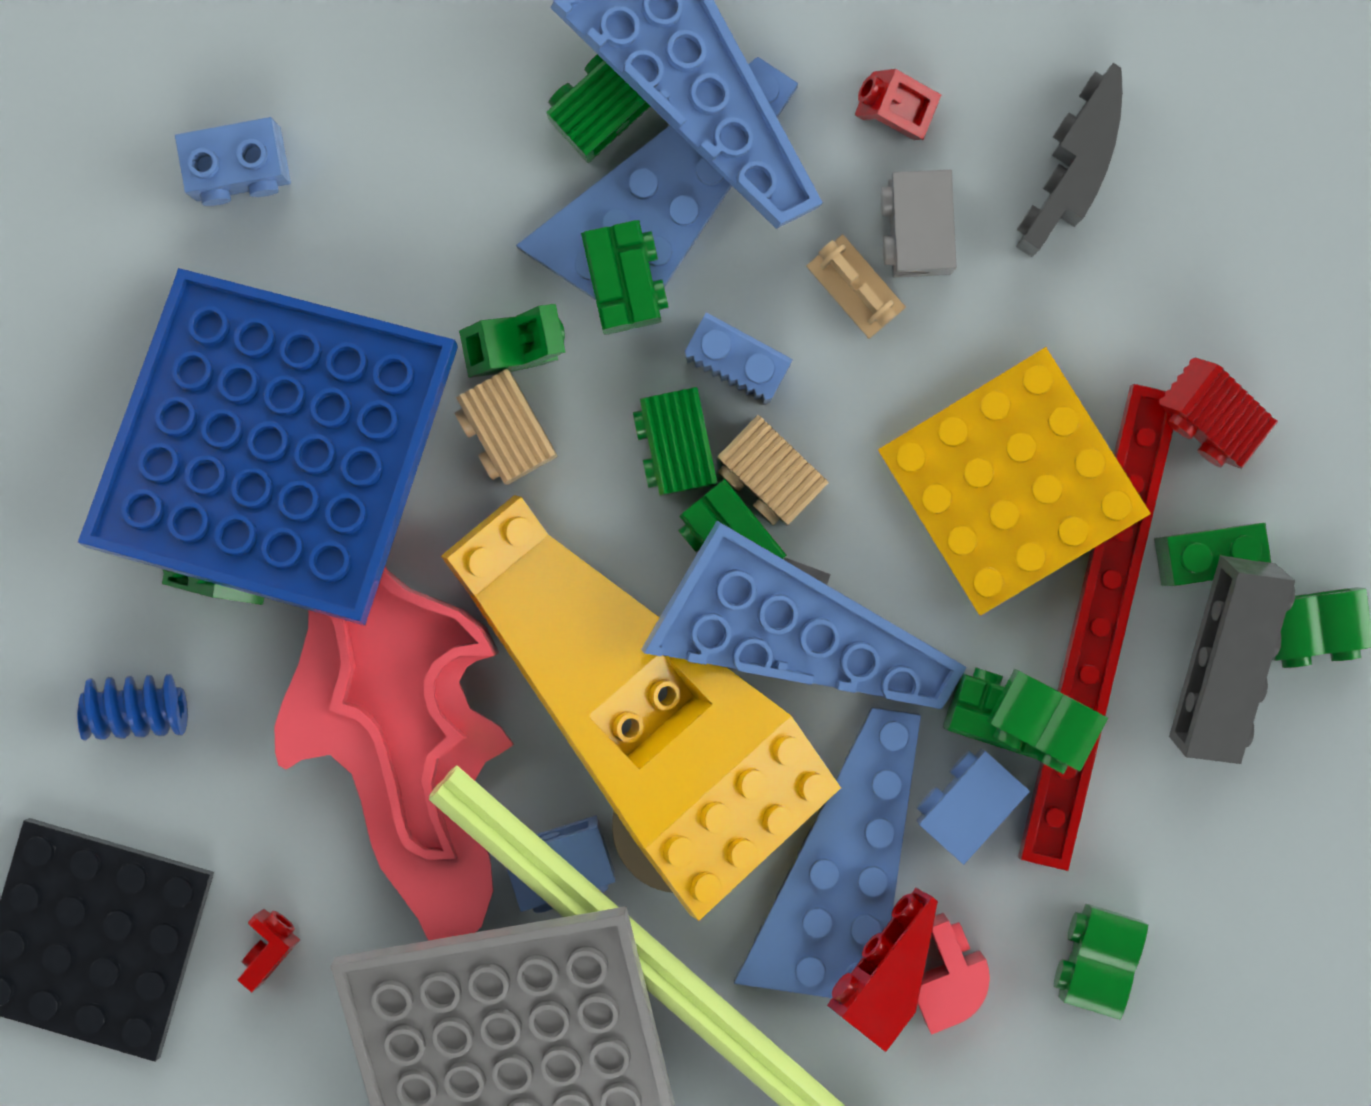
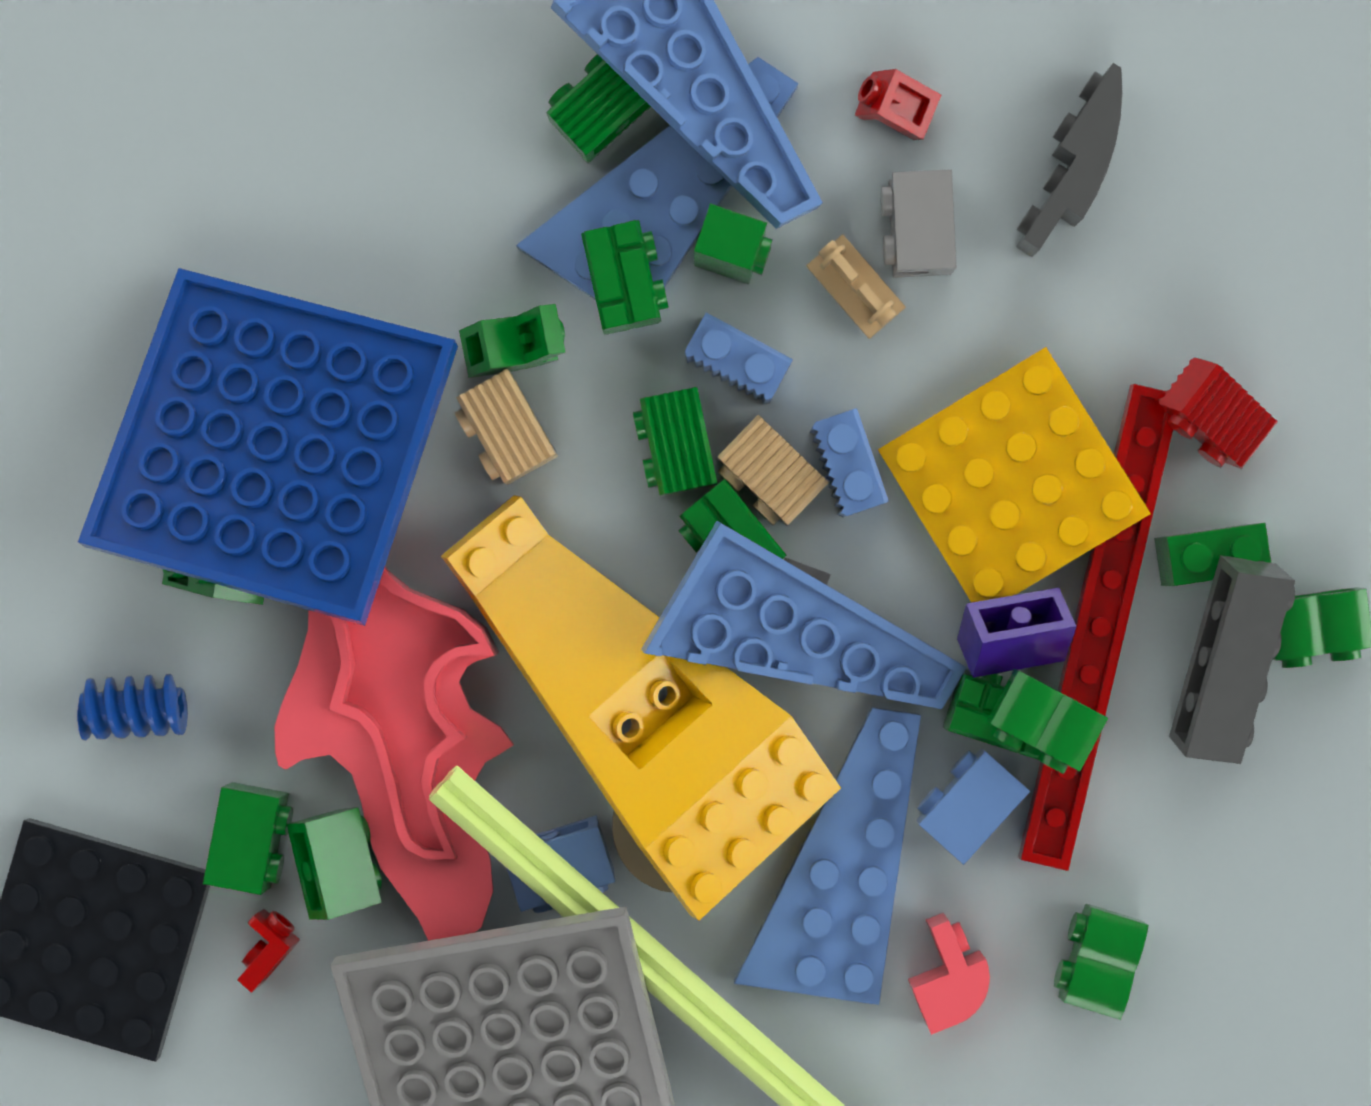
(233, 161): medium blue brick -> none
(247, 838): none -> green brick
(335, 863): none -> brick
(732, 244): none -> green brick
(849, 463): none -> medium blue brick
(887, 981): red slope -> none
(1016, 632): none -> dark purple brick

